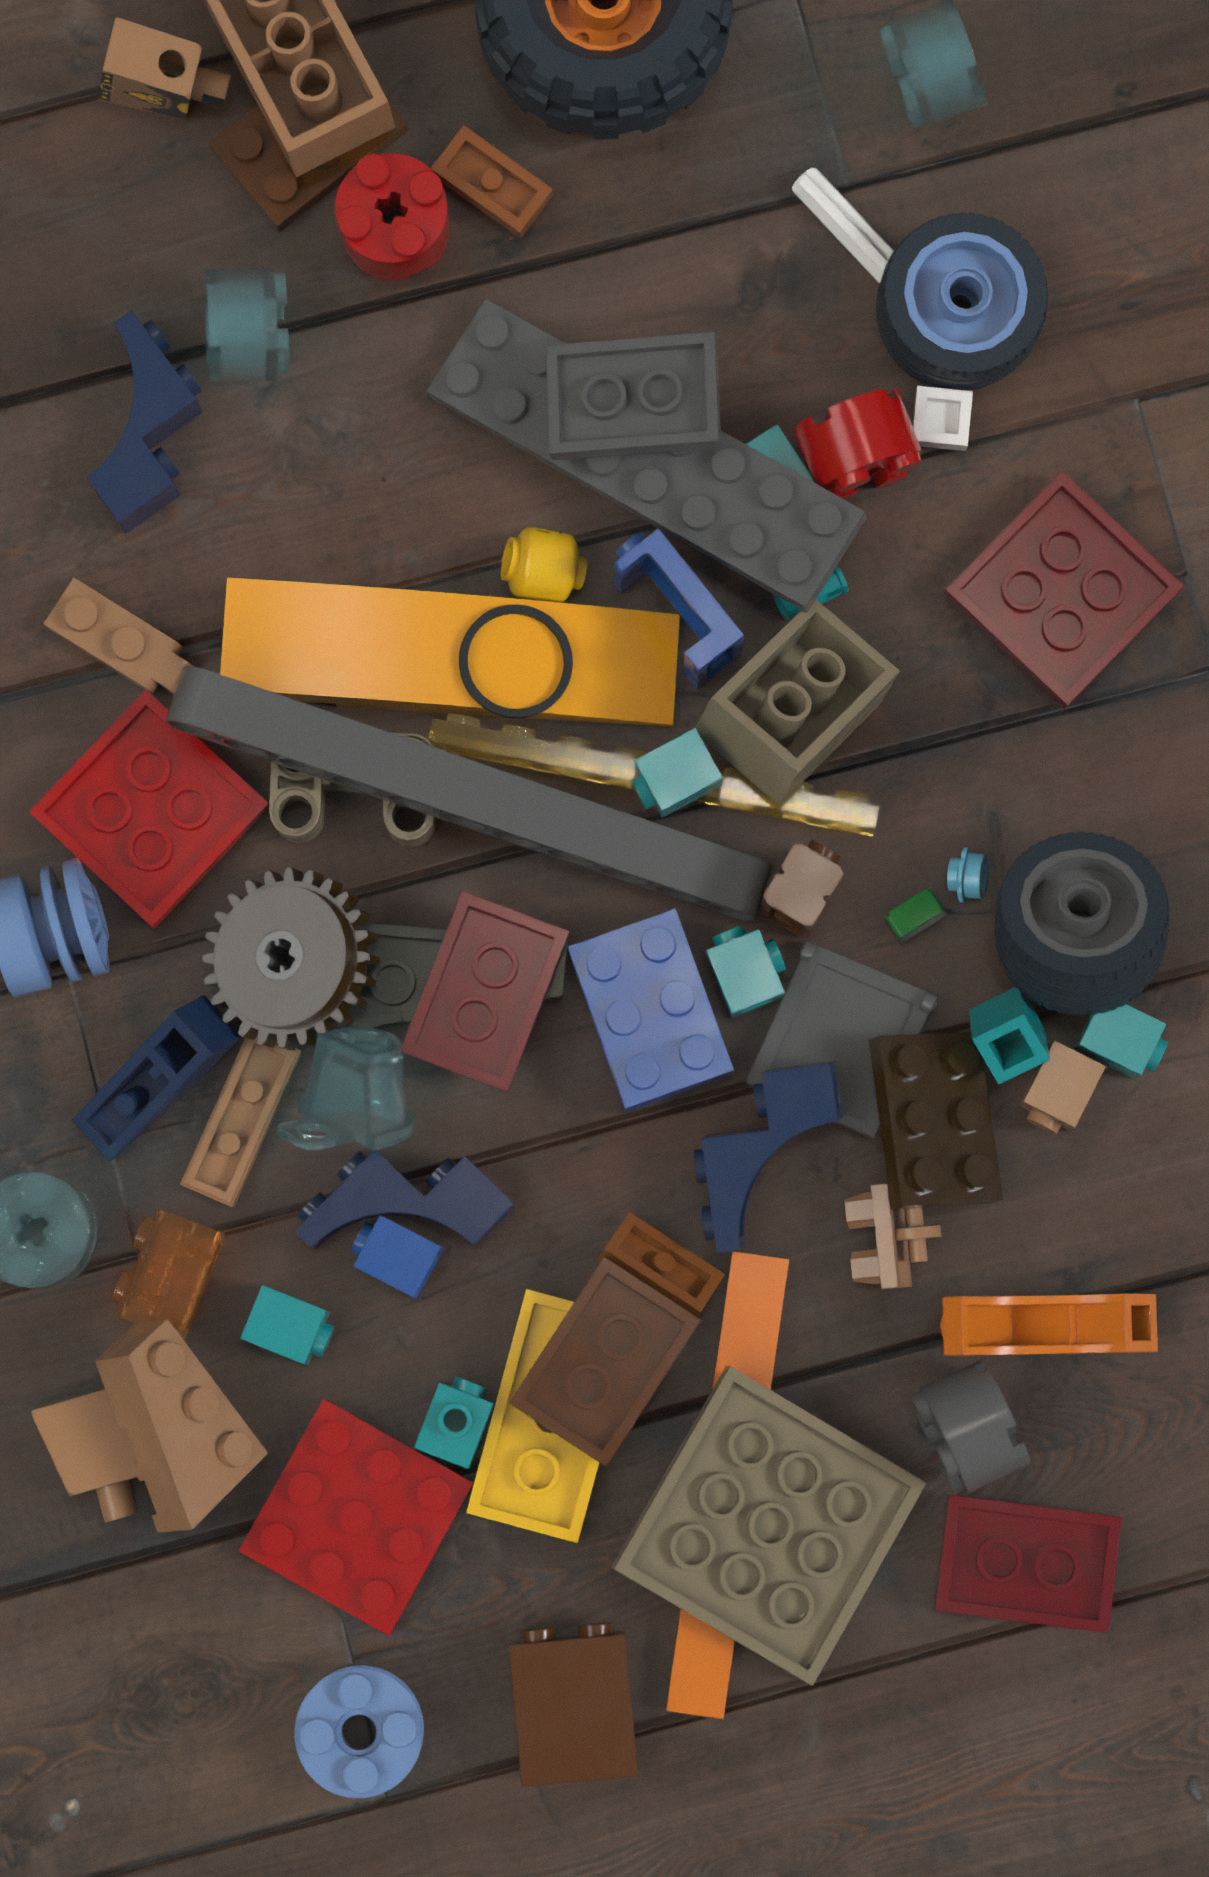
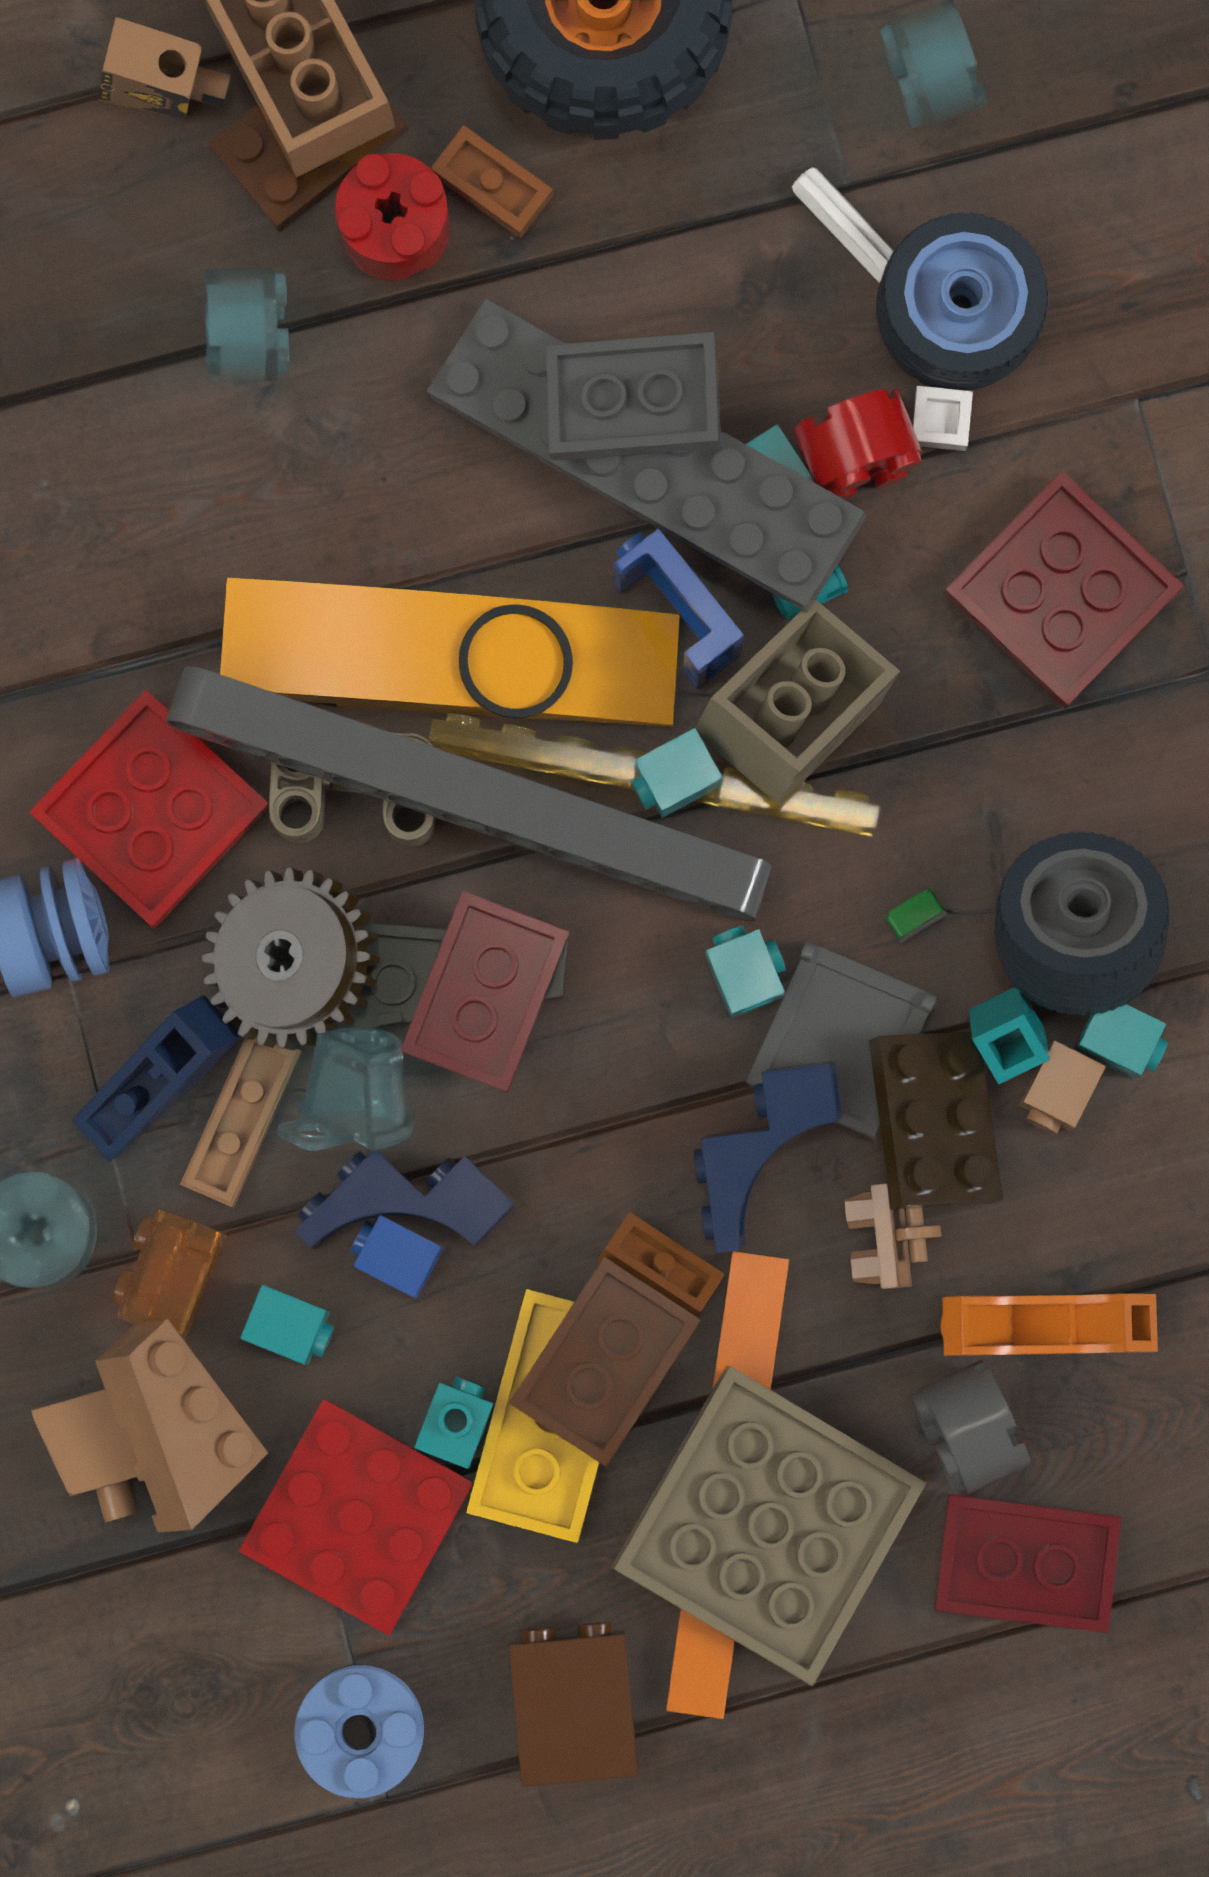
(117, 638): medium nougat hinge -> none
(133, 478): dark blue arch -> none
(543, 565): yellow head -> none
(650, 1010): brick -> none
(802, 888): brick -> none
(968, 875): medium azure plate -> none

